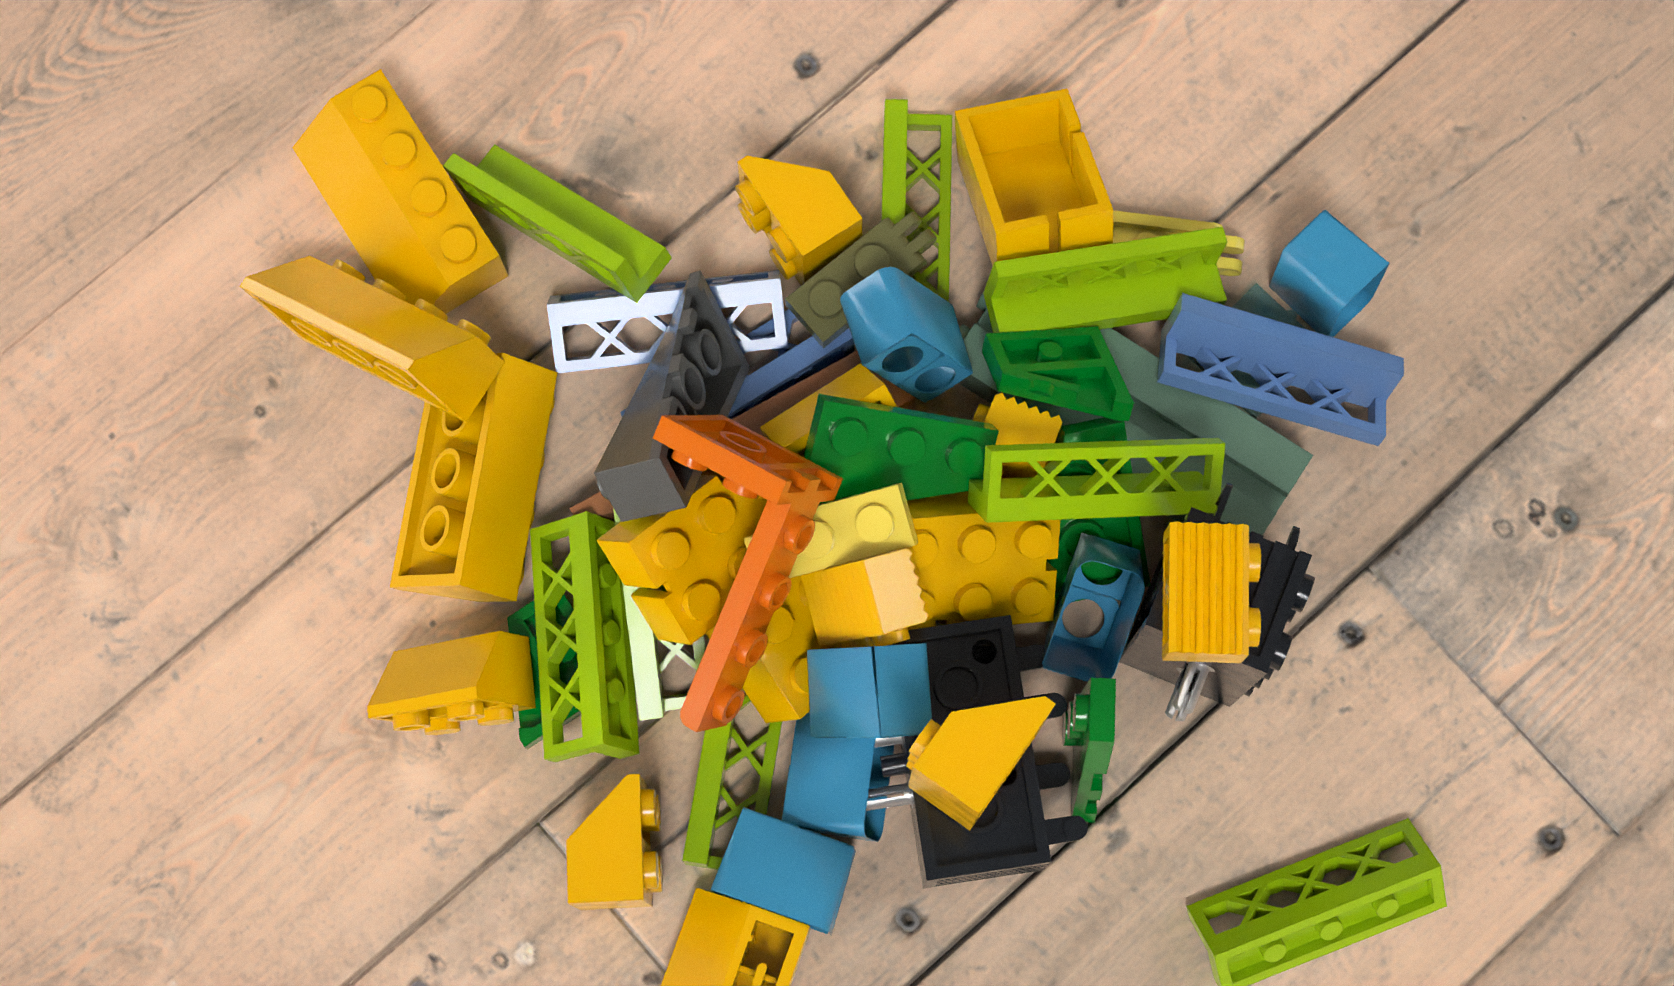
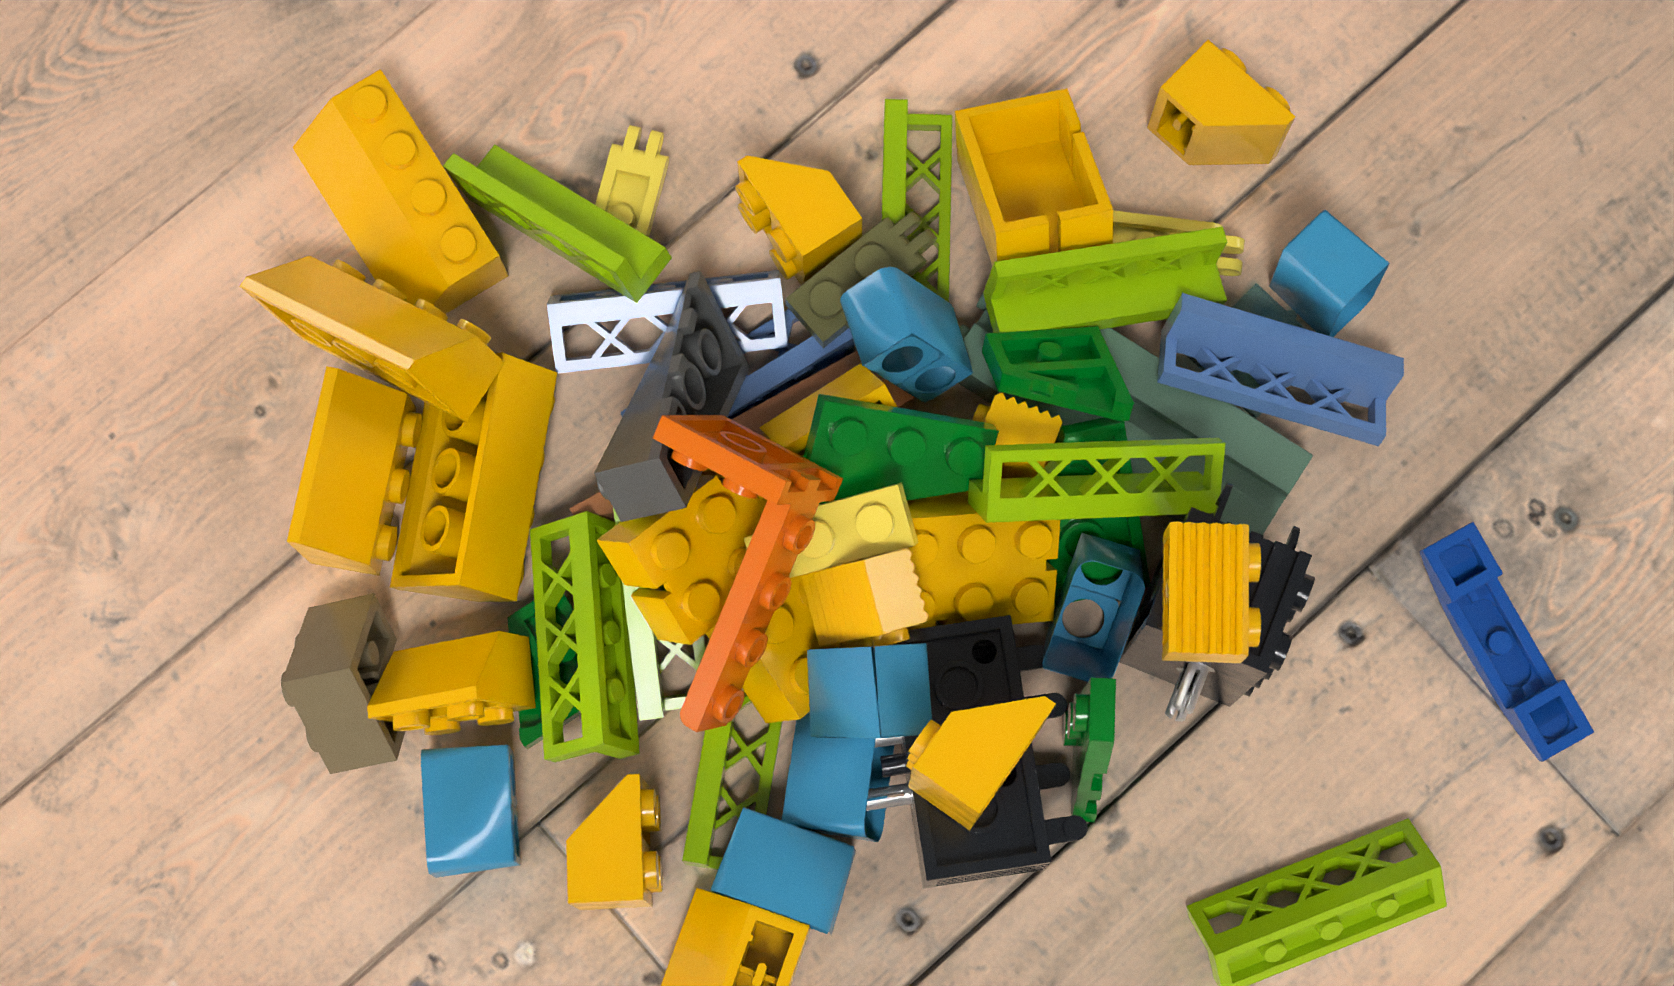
(333, 679): none -> dark tan brick
(354, 474): none -> yellow slope
(469, 809): none -> dark azure piece
(634, 180): none -> light yellow hinge
(1219, 113): none -> yellow slope
(1500, 644): none -> blue slope

